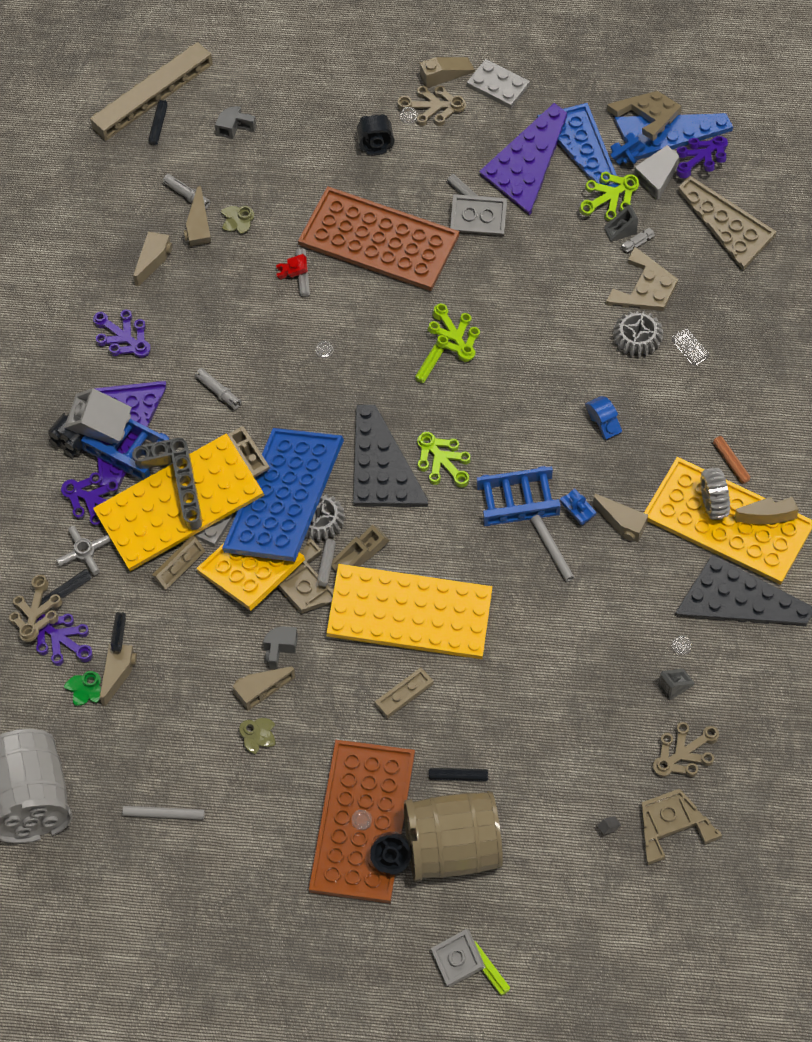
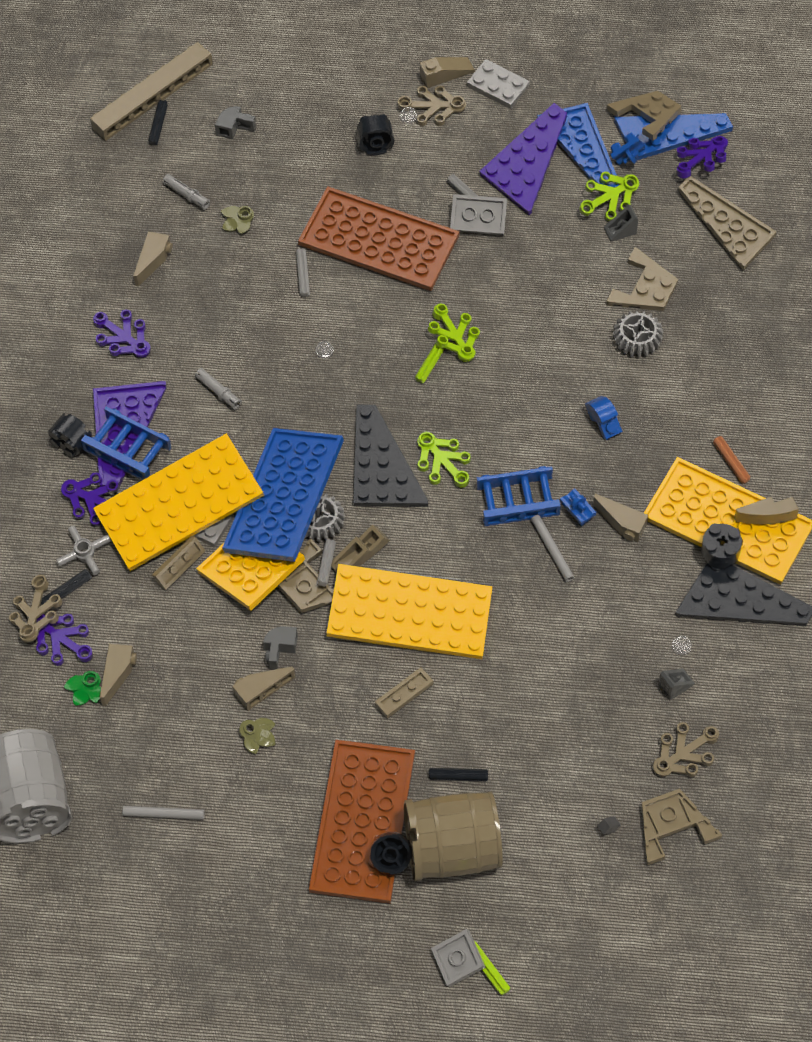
(98, 416): light grey slope -> none
(118, 632): black axle -> none
(182, 475): dark grey beam -> none
(197, 224): dark tan slope -> none
(248, 451): dark tan slope -> none
(295, 266): red plate -> none
(361, 819): clear plate -> none
(638, 240): light grey axle -> none
(657, 171): light grey slope -> none
(690, 347): clear plate -> none
(715, 493): light grey gear -> none
(721, 545): none -> black brick

